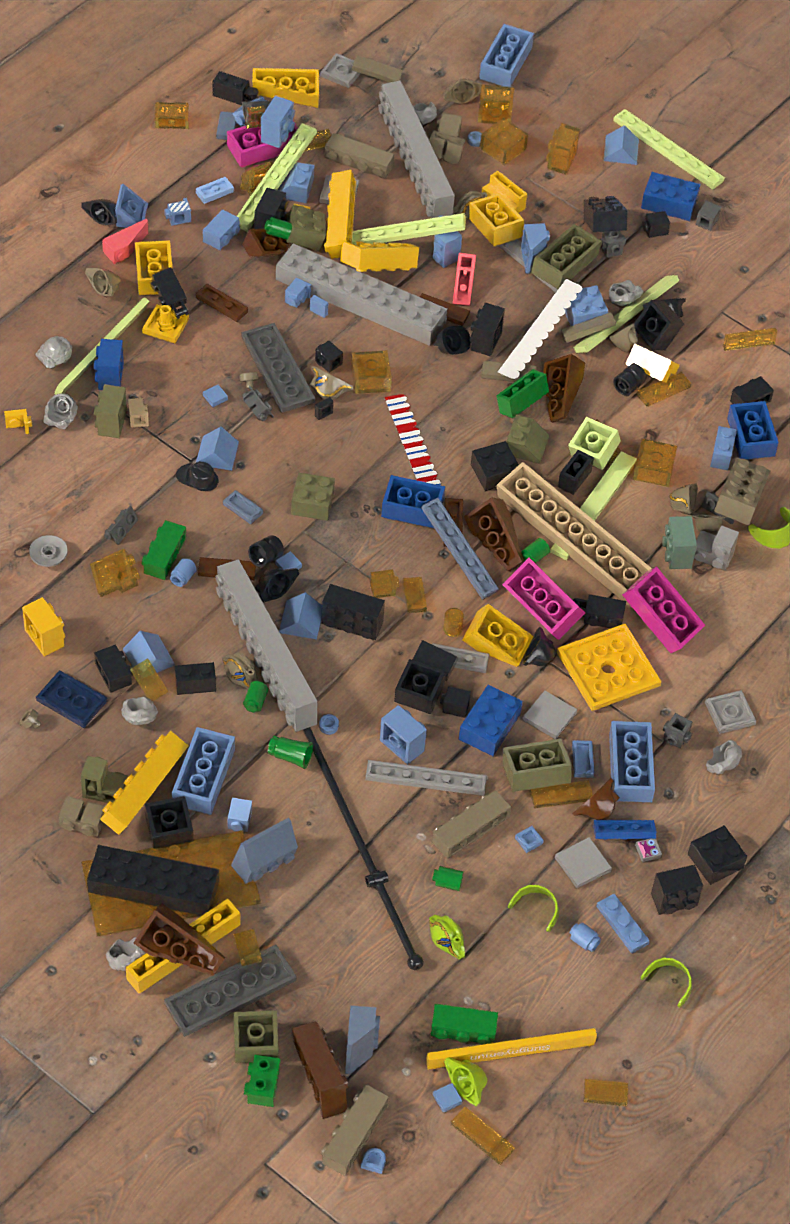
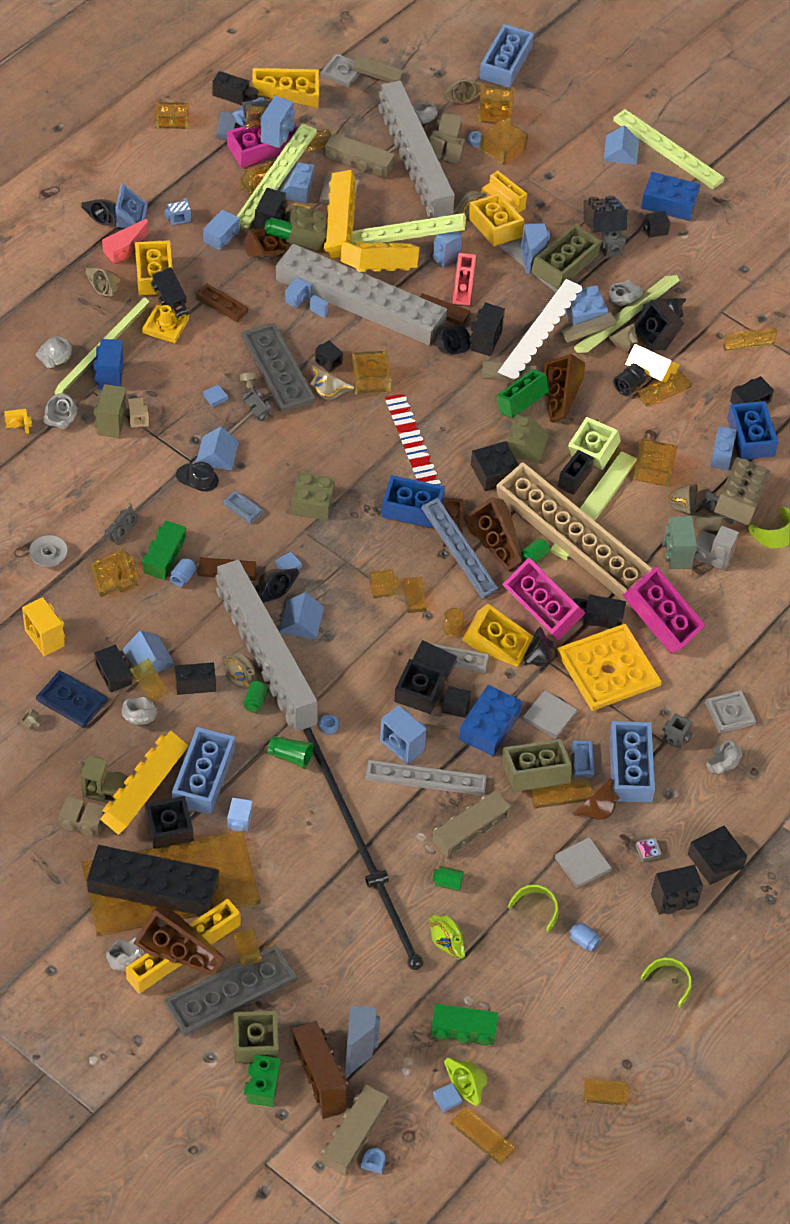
(214, 190): light blue plate -> none
(265, 851): sand blue slope -> none
(266, 551): black wheel -> none
(324, 408): black tile -> none
(353, 612): black brick -> none
(514, 1048): yellow tile -> none
(529, 839): medium blue tile -> none
(563, 148): clear yellow brick -> none
(622, 923): medium blue plate -> none
(624, 829): blue plate -> none
(708, 215): dark grey brick -> none

